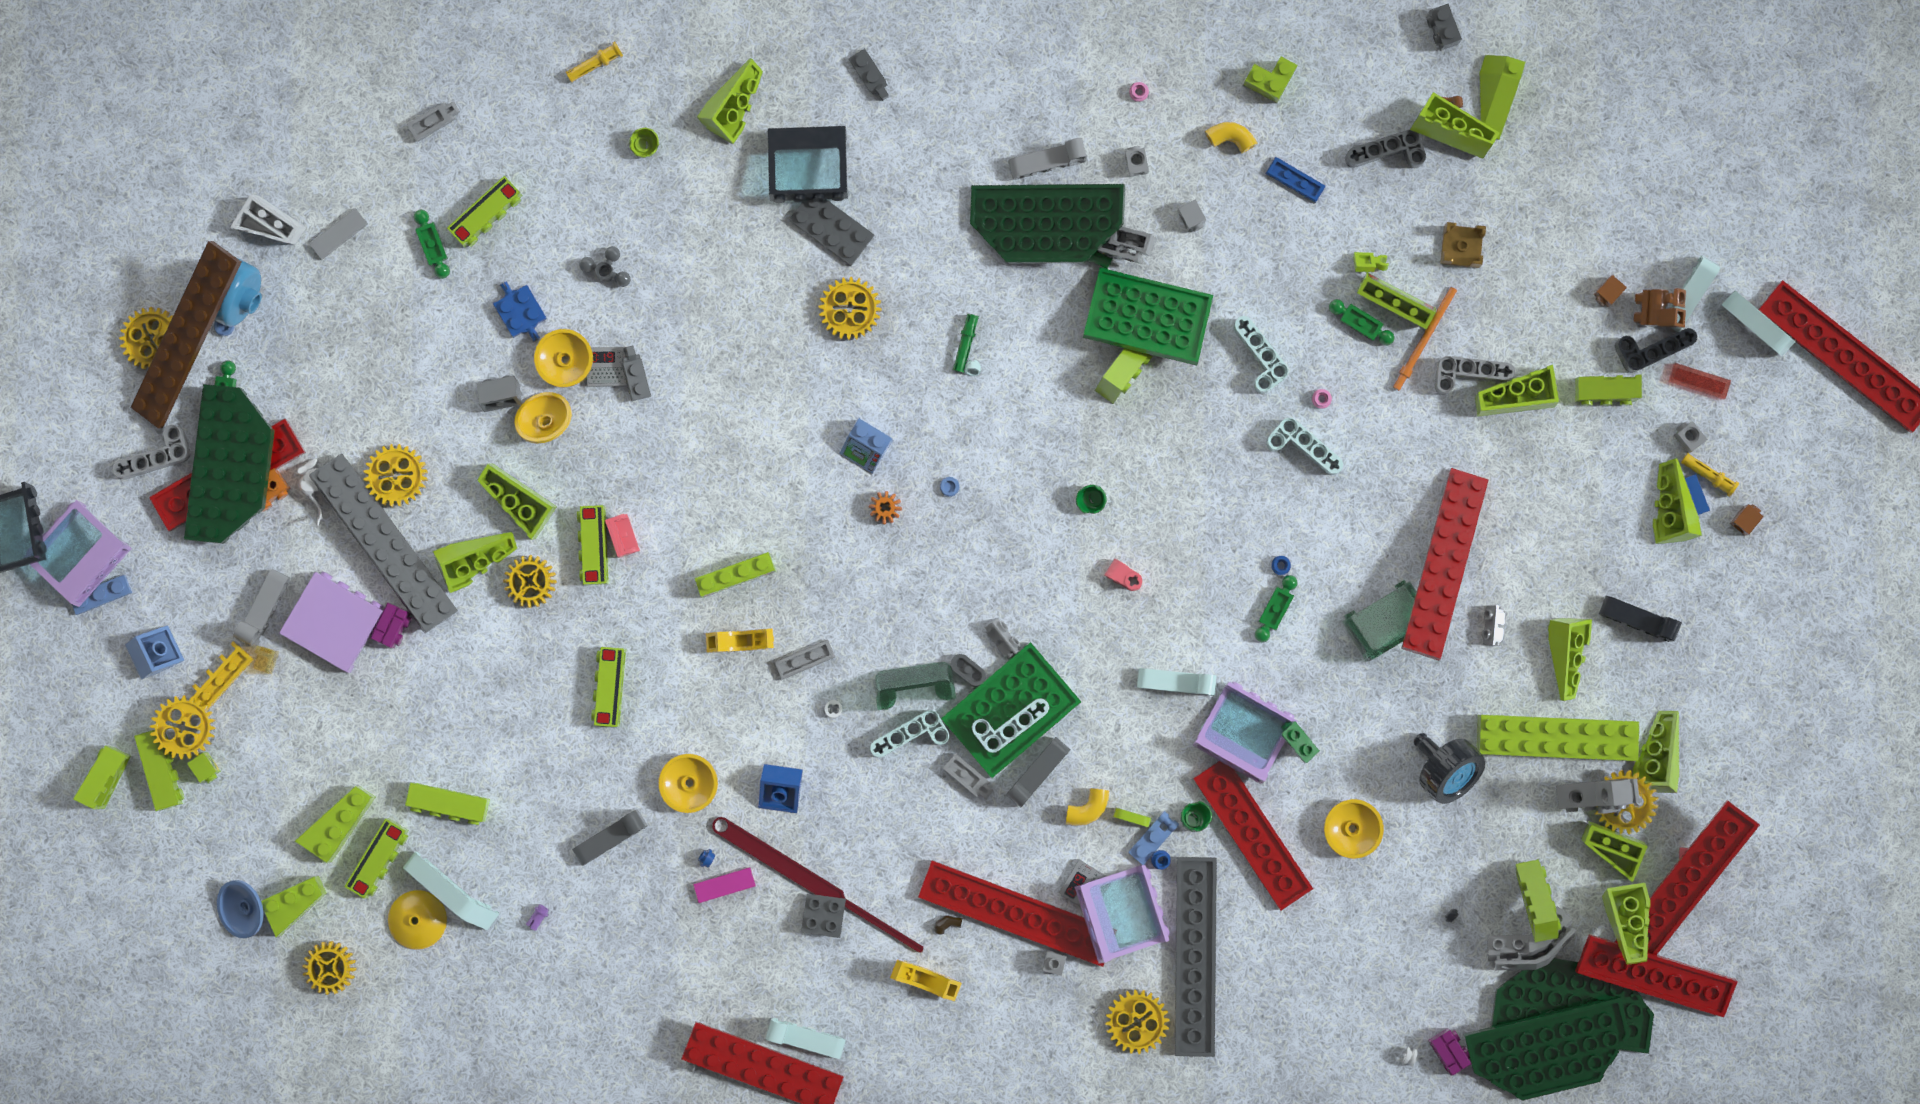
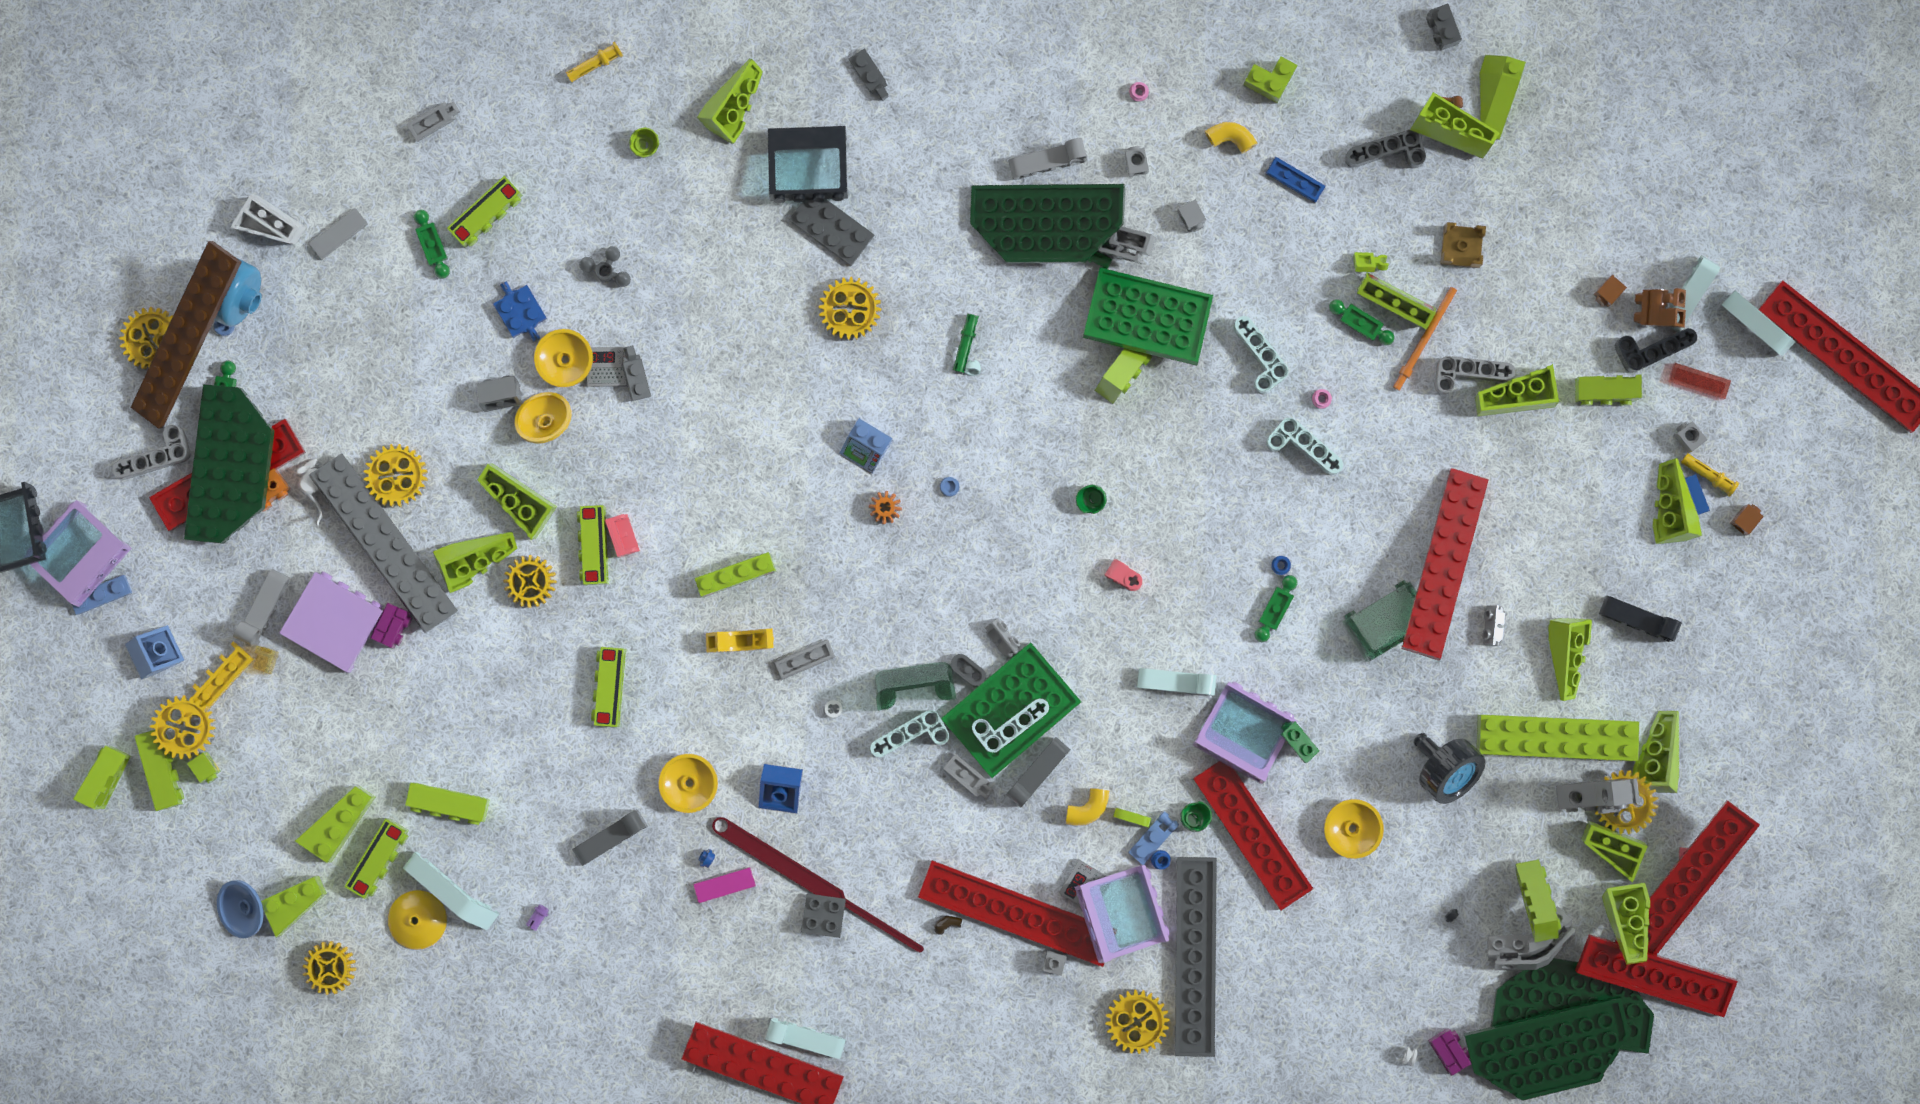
(926, 979): yellow arch -> none

